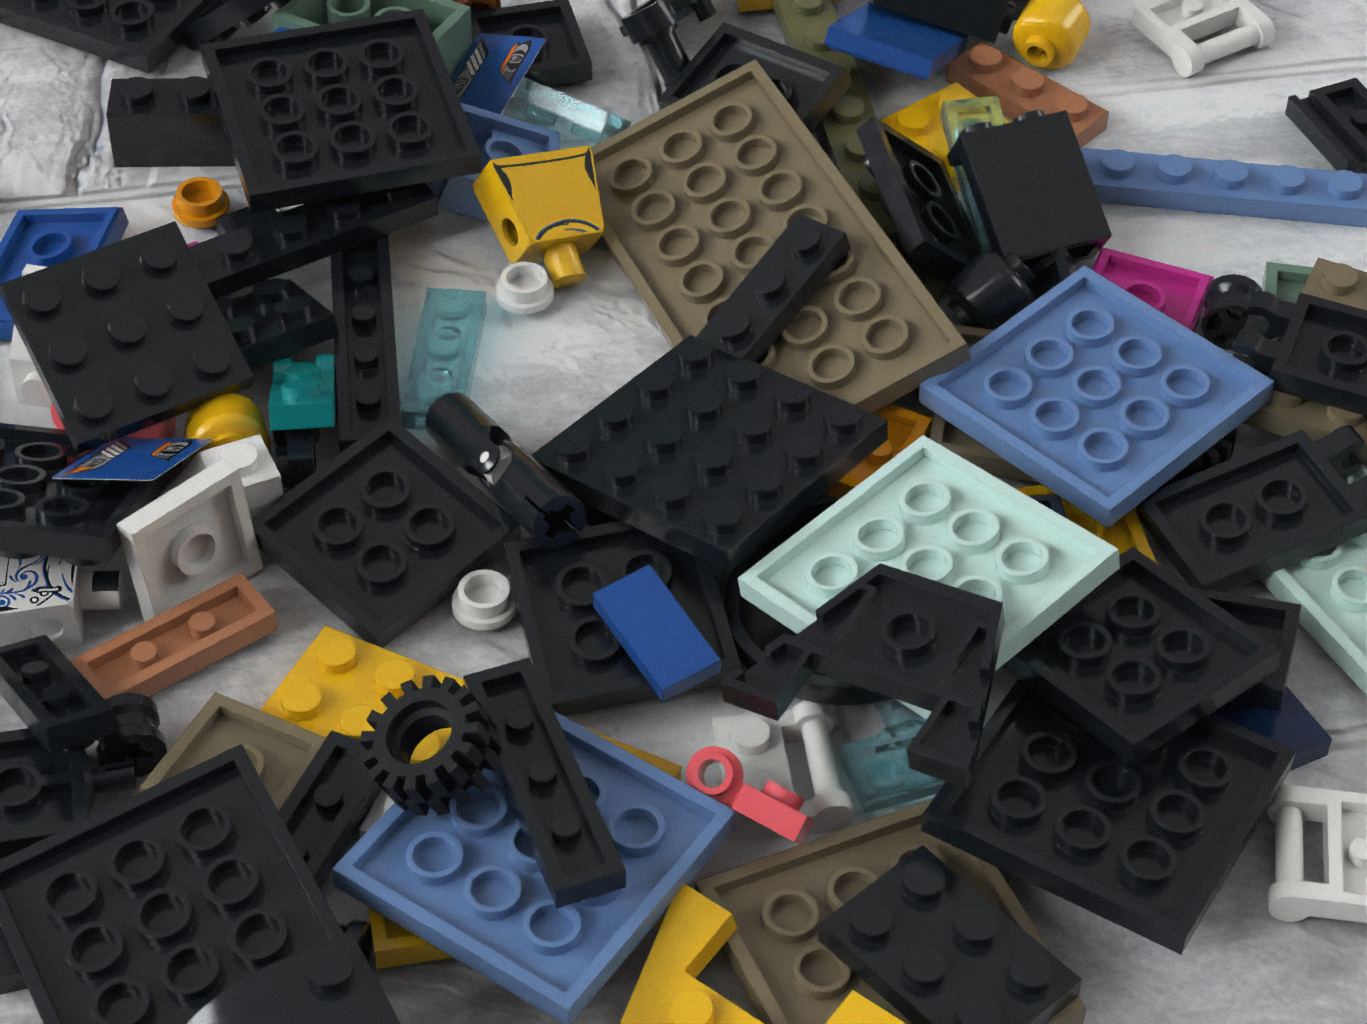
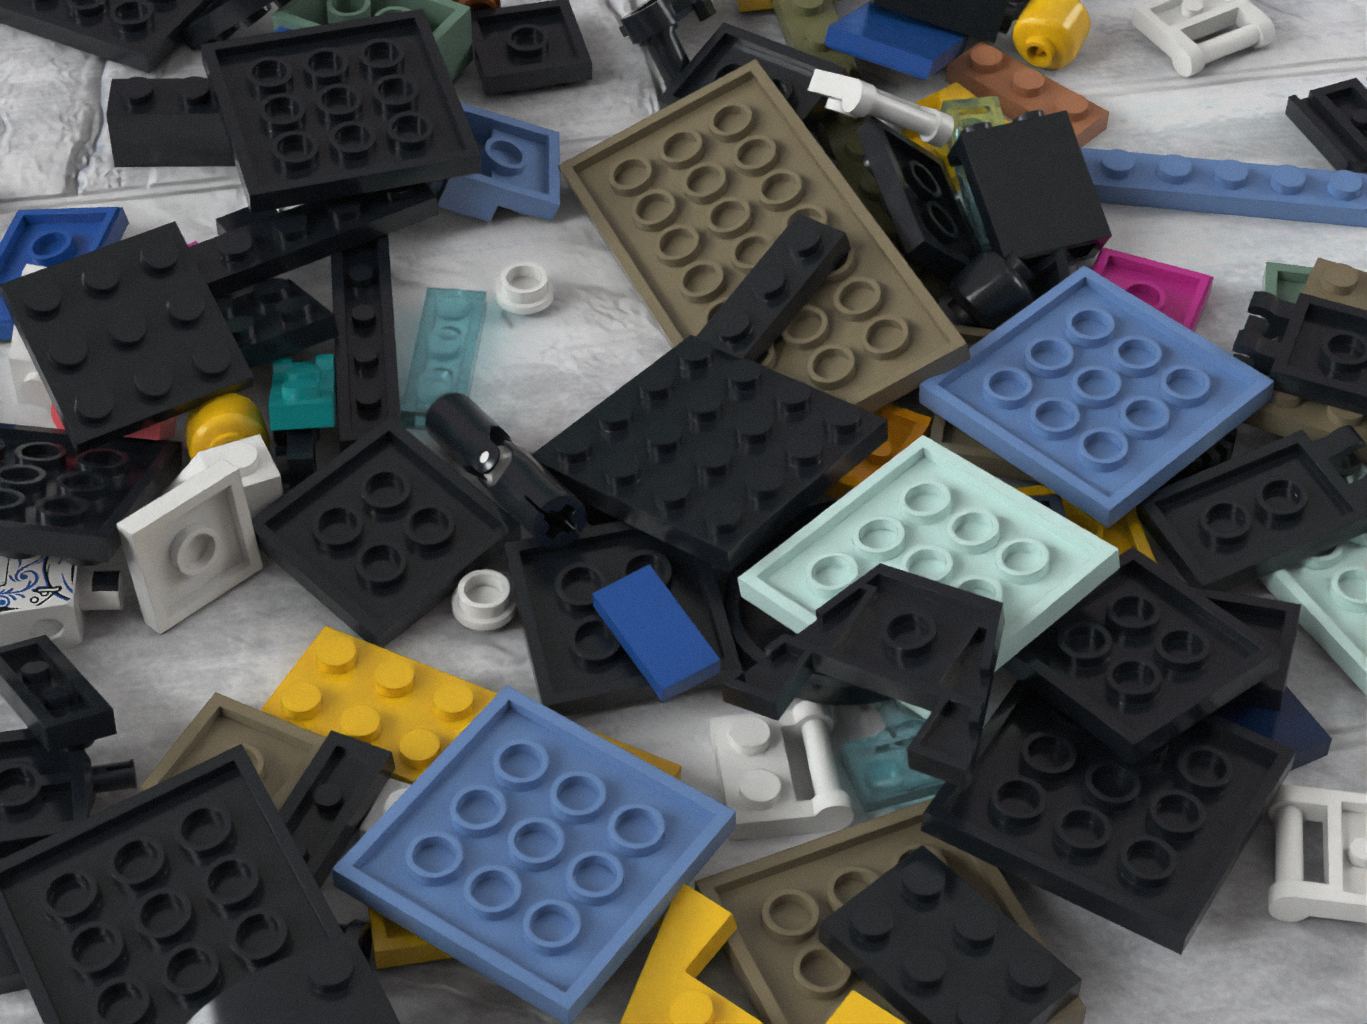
(132, 459): blue sticker -> none
(136, 734): black wheel -> none
(179, 640): nougat plate -> none
(200, 203): light orange plate -> none
(408, 723): black tyre -> none
(494, 69): blue sticker -> none
(544, 209): yellow torso -> none
(547, 786): black plate -> none
(587, 119): clear light blue plate -> none
(771, 807): coral plate -> none
(858, 98): none -> white plate
(1226, 308): black wheel -> none

